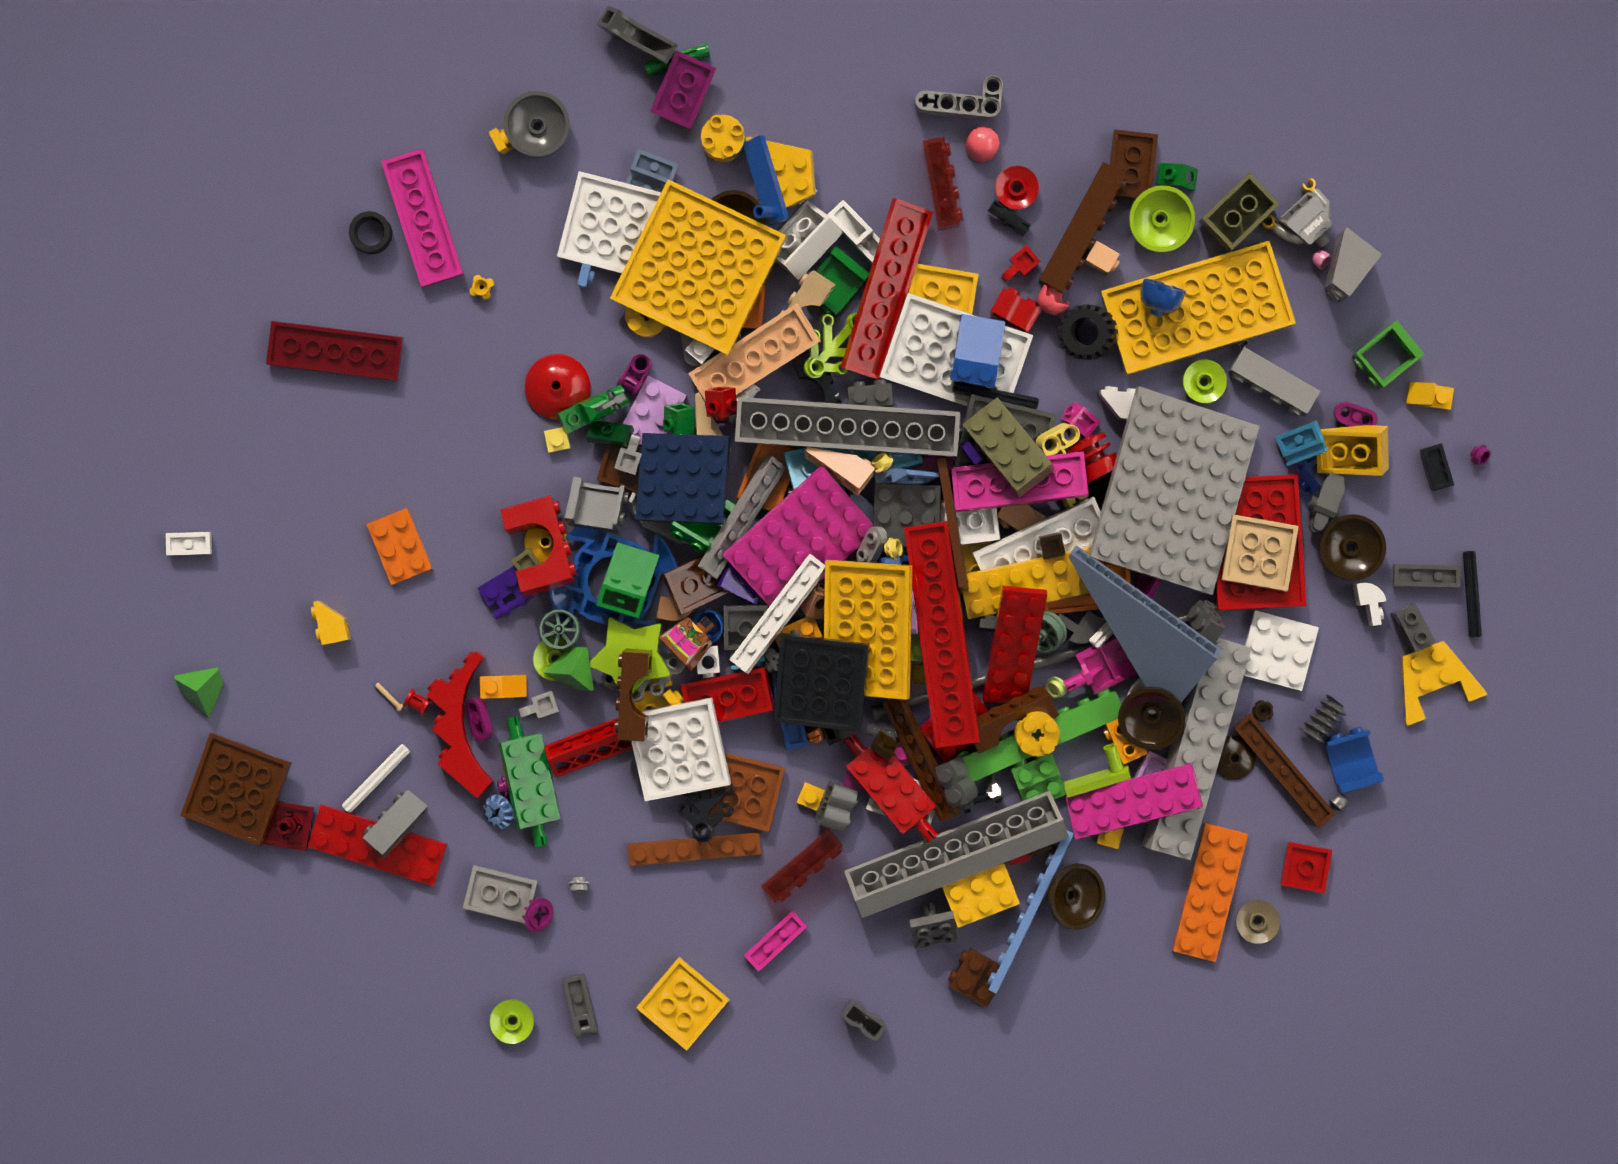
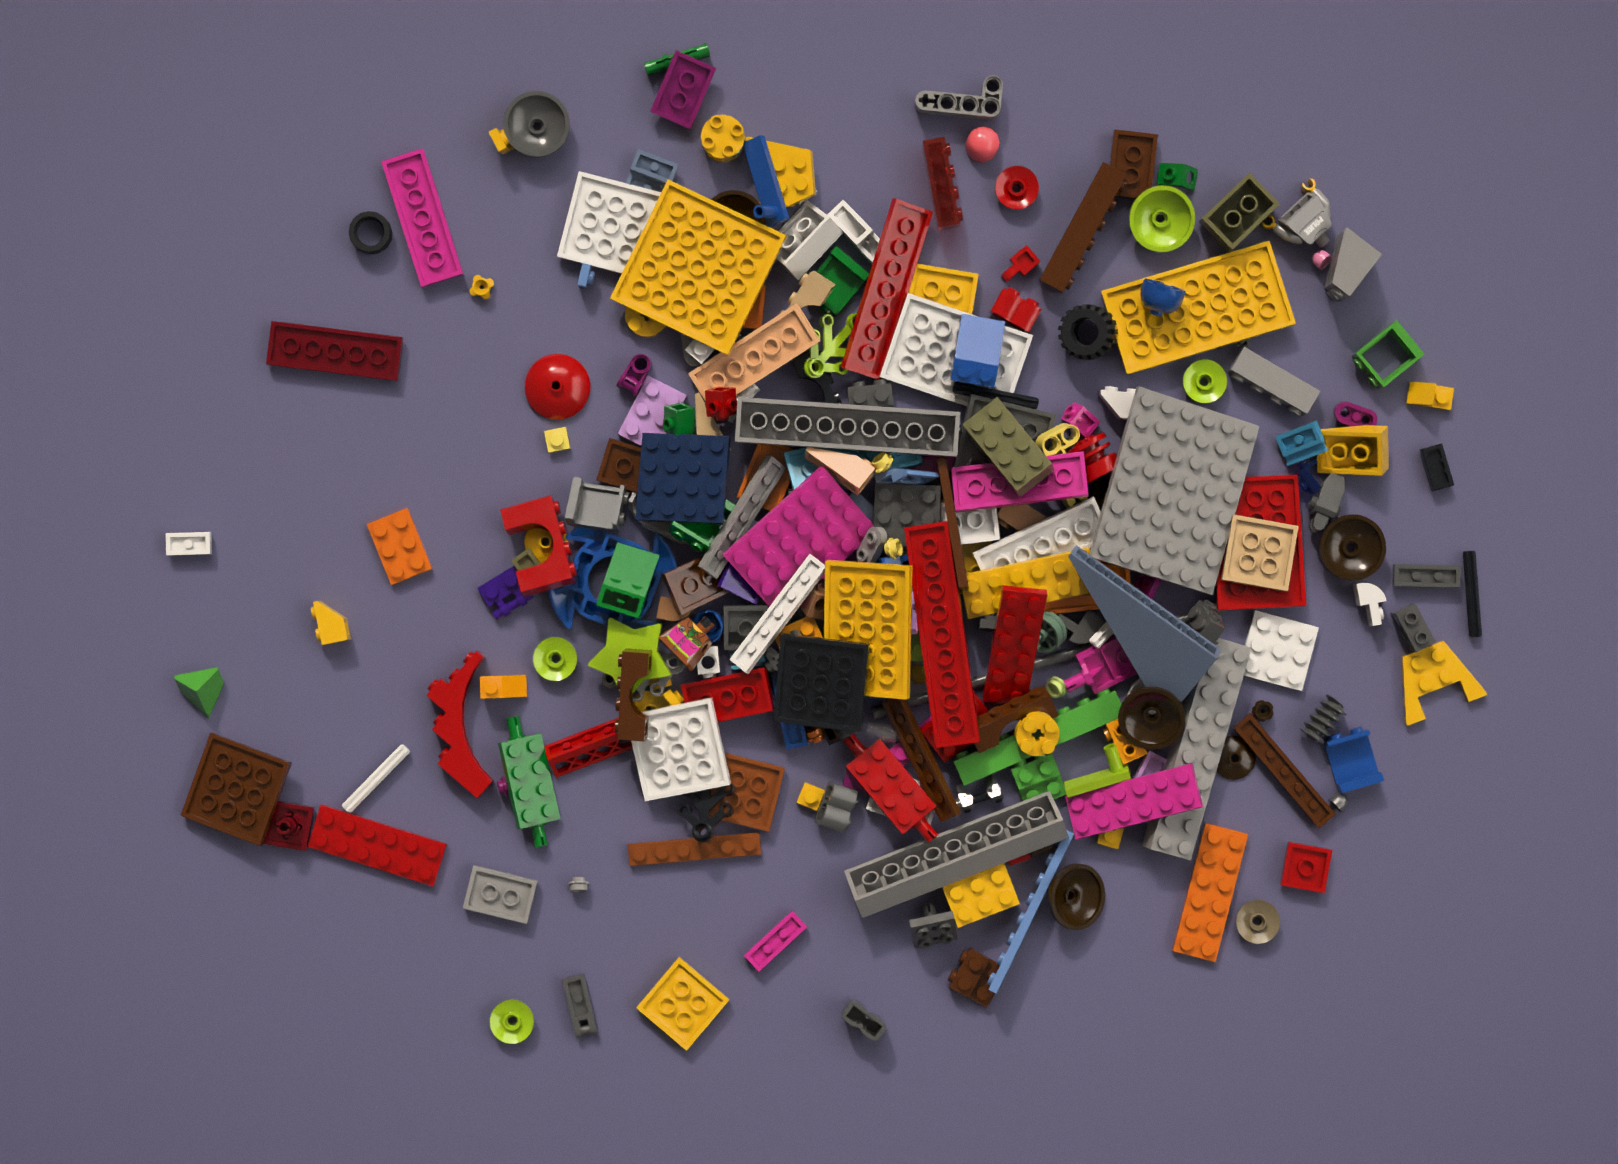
(394, 824): brick -> none
(399, 707): tan piece -> none
(417, 702): red bush -> none
(479, 719): magenta plate -> none
(505, 814): medium blue gear -> none
(542, 705): light grey plate -> none
(543, 920): magenta gear -> none
(559, 629): sand green wheel -> none
(573, 669): bright green slope -> none
(593, 409): green plate -> none
(609, 433): dark green plate -> none
(629, 458): light grey plate -> none
(636, 35): dark grey arch -> none
(801, 865): clear red brick -> none
(884, 745): dark brown plate -> none
(955, 779): dark grey brick -> none
(971, 451): dark purple plate -> none
(1009, 217): black pin -> none
(1051, 301): coral hair -> none
(1052, 545): dark brown plate -> none
(1102, 258): light nougat brick -> none
(1480, 455): magenta plate -> none

